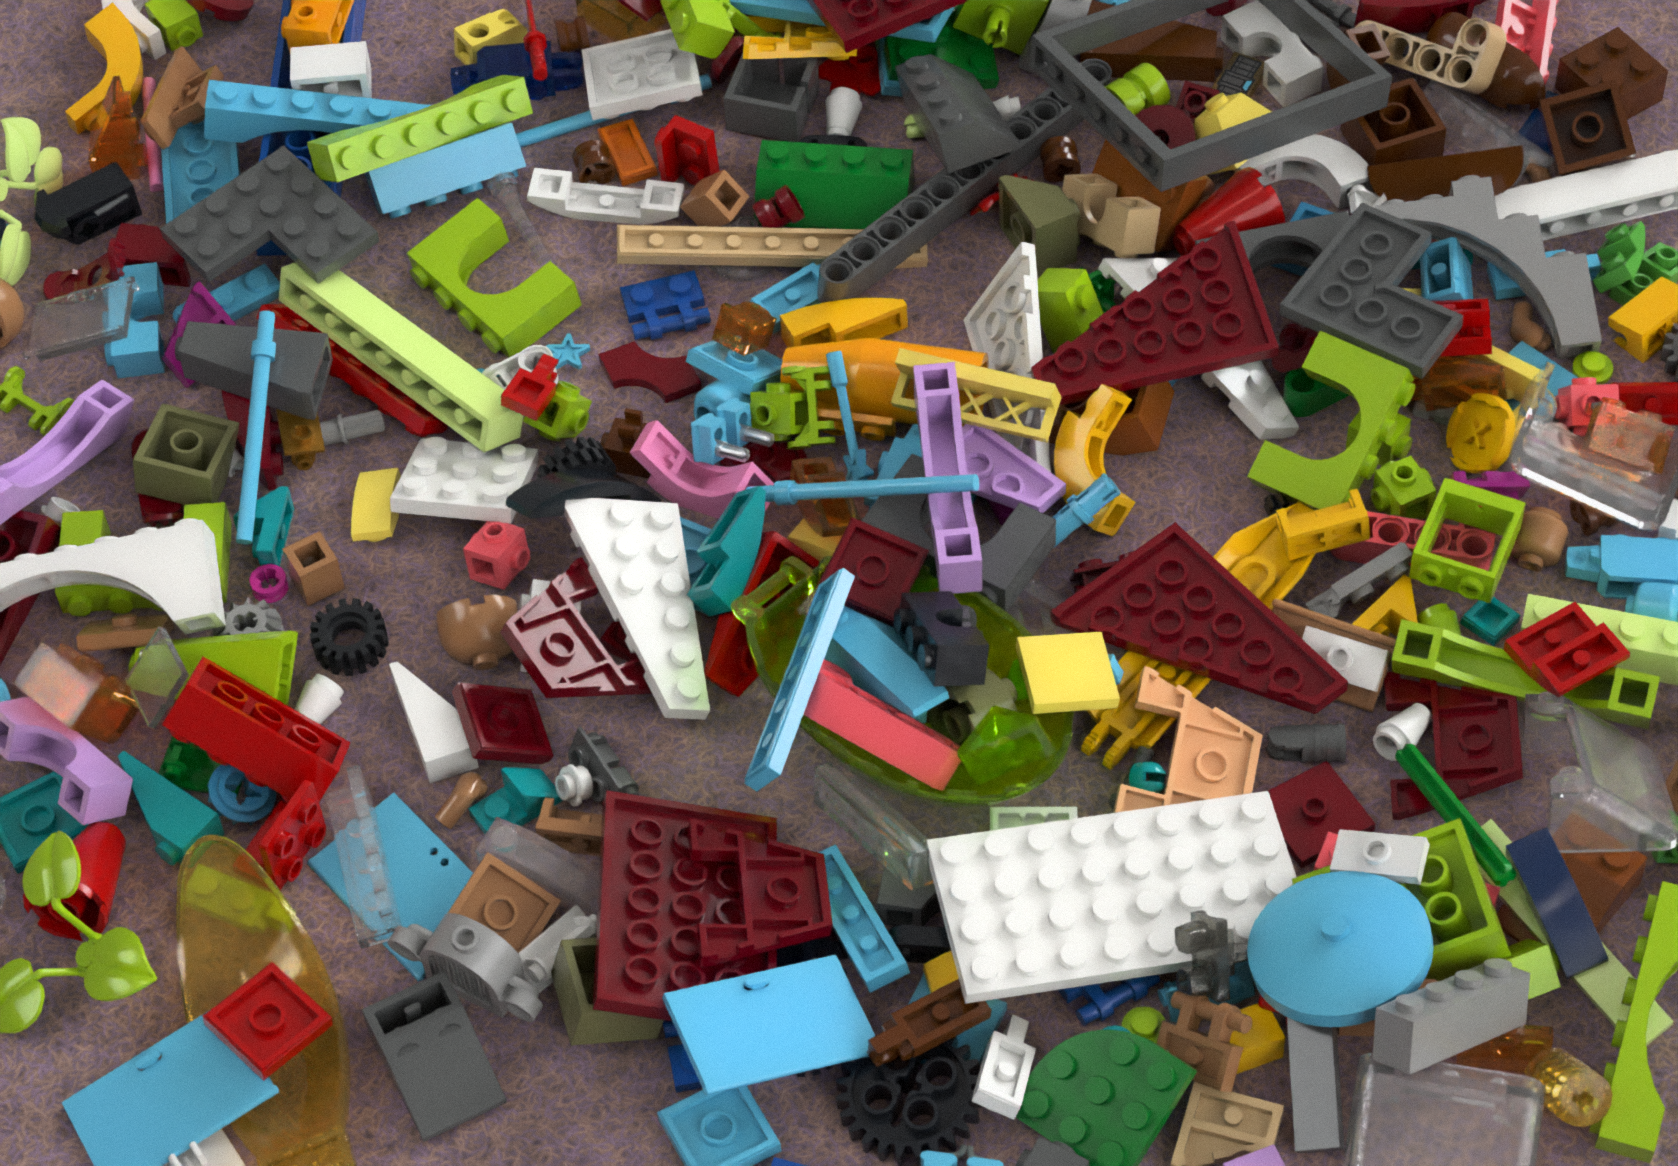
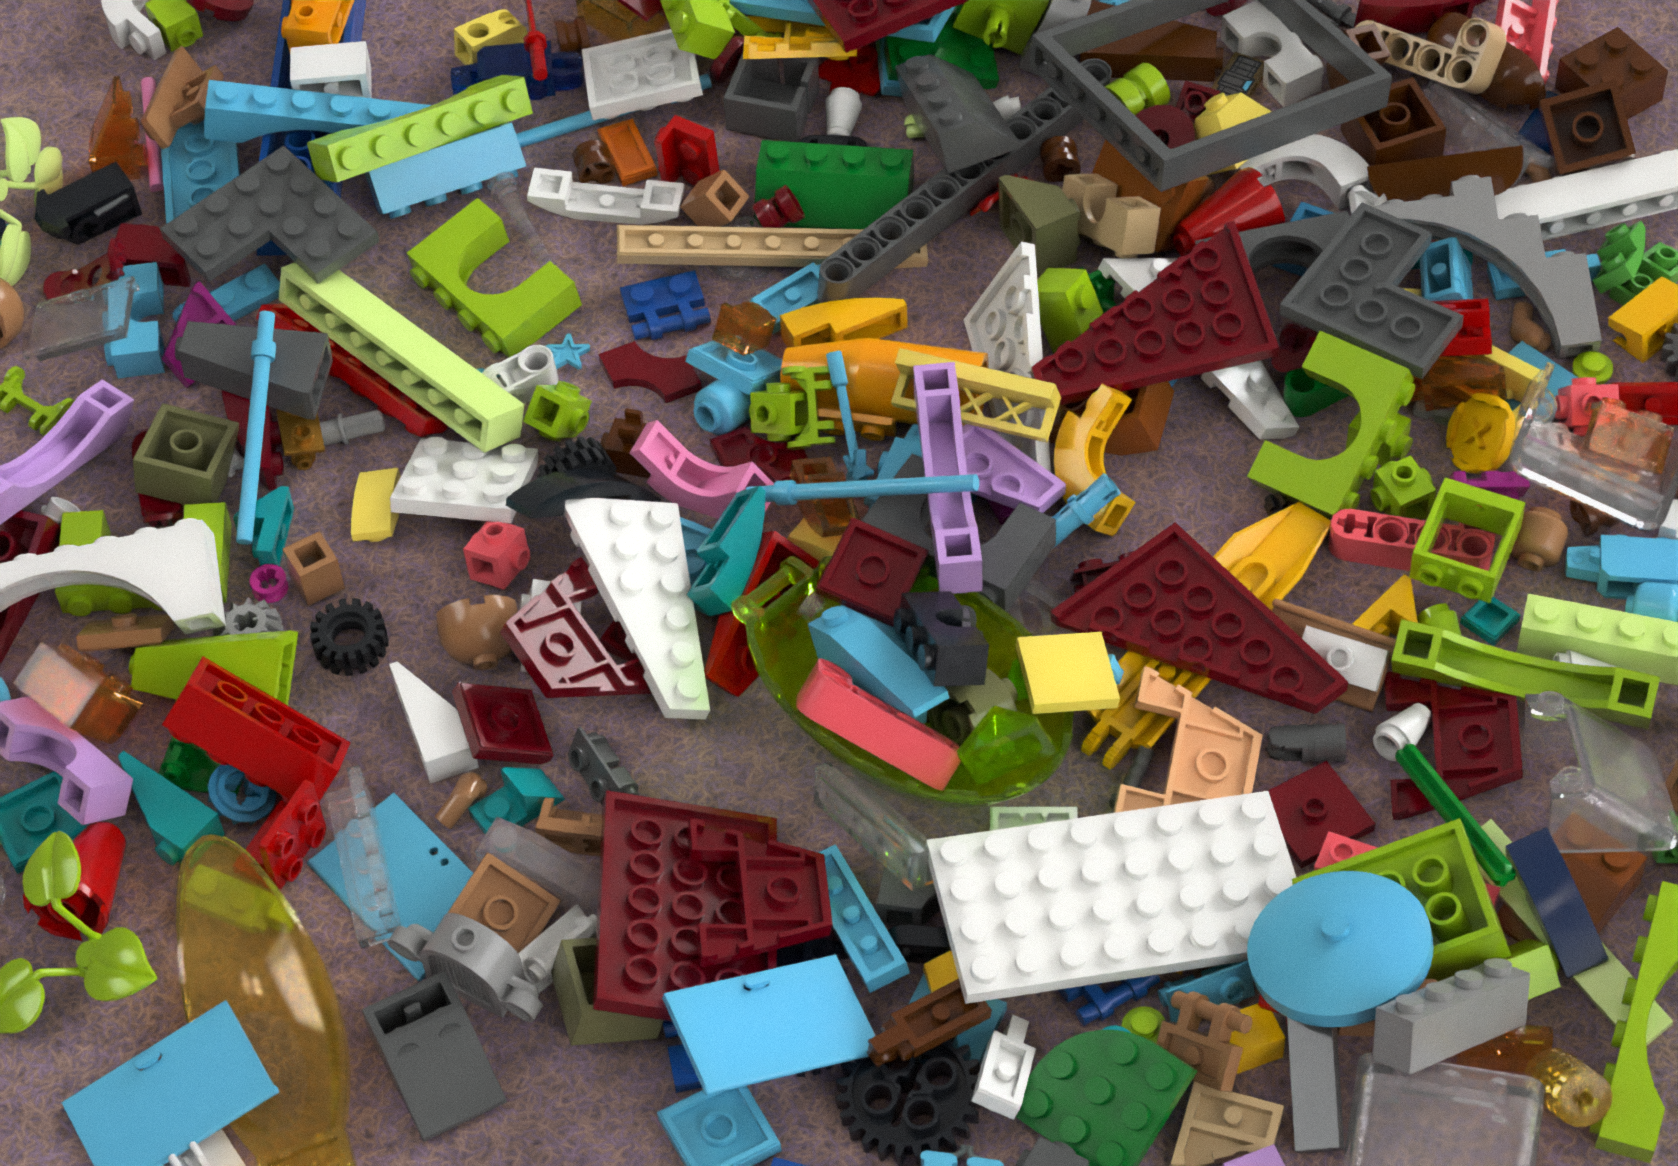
(118, 44): yellow arch -> none
(156, 677): clear piece -> none
(267, 1021): red plate -> none
(319, 698): white cone -> none
(532, 391): red plate -> none
(574, 784): white plate -> none
(726, 433): medium azure piece -> none
(799, 680): medium azure tile -> none
(1156, 772): teal hinge -> none
(1212, 956): clear smoke hips -> none
(1324, 527): yellow hinge -> none
(1359, 583): light grey hinge -> none
(1383, 854): white plate -> none
(1565, 650): red slope -> none

